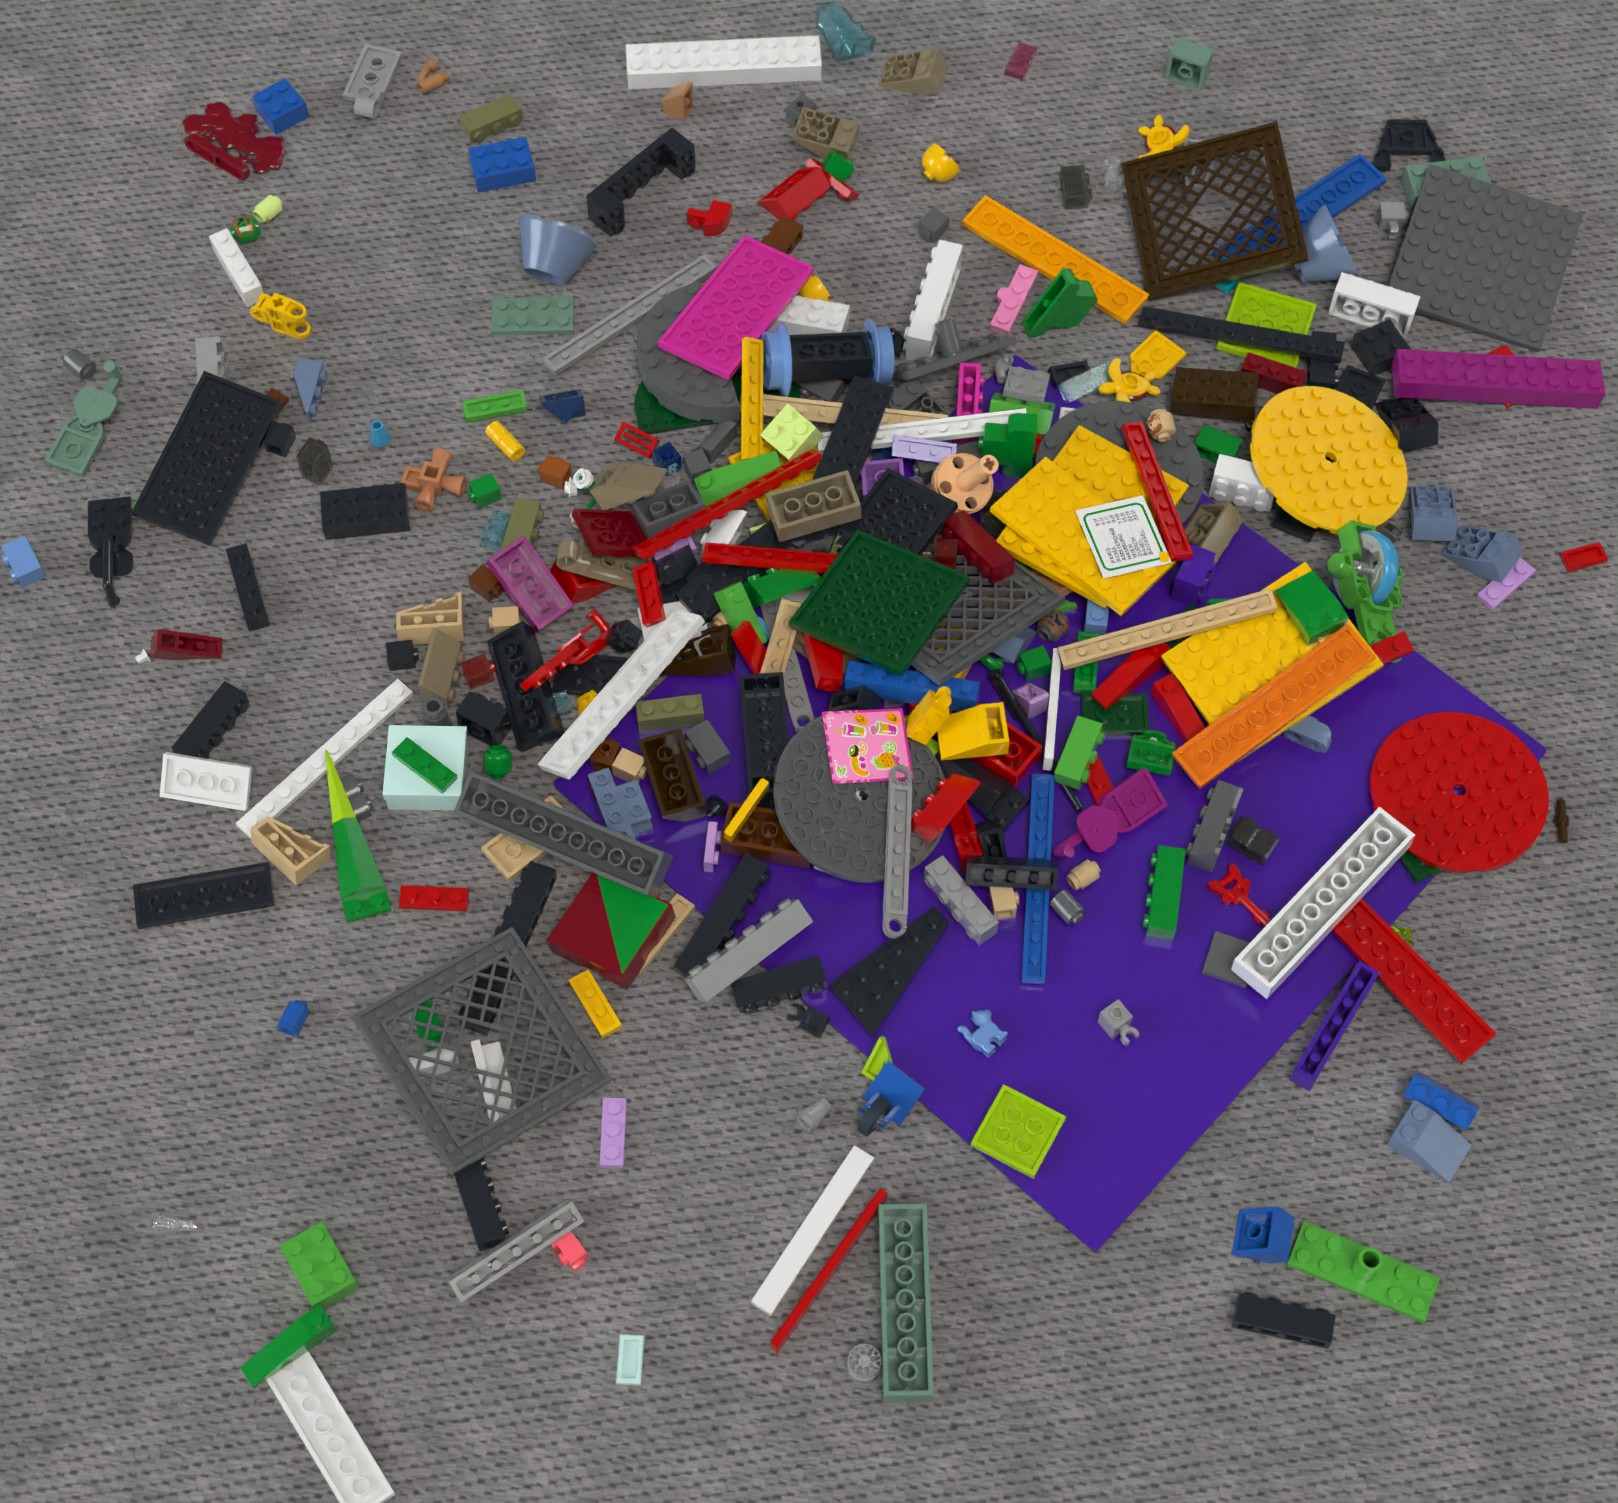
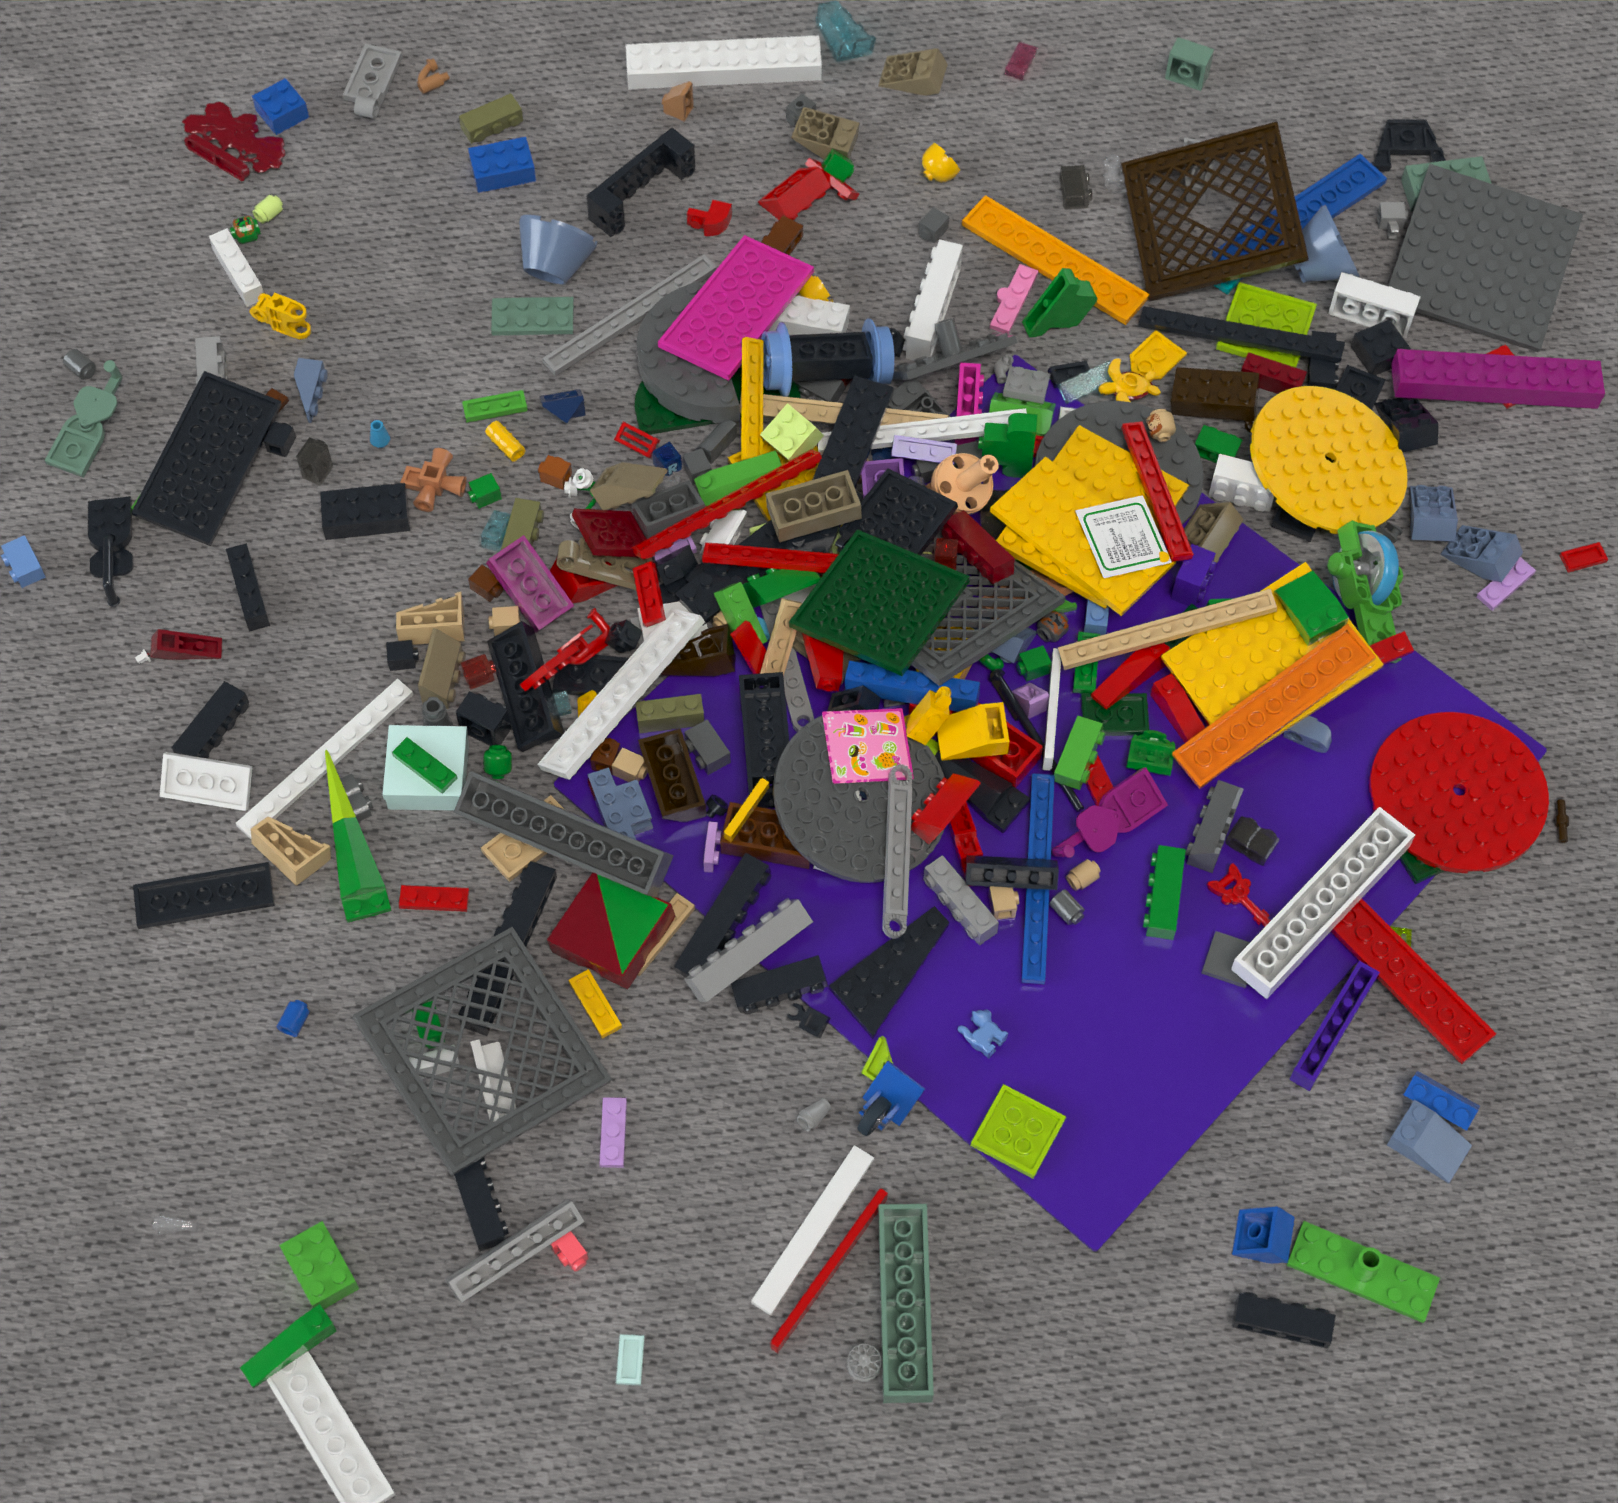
(991, 838): black slope -> none
(1117, 1020): light grey brick -> none
(1162, 137): yellow animal -> none

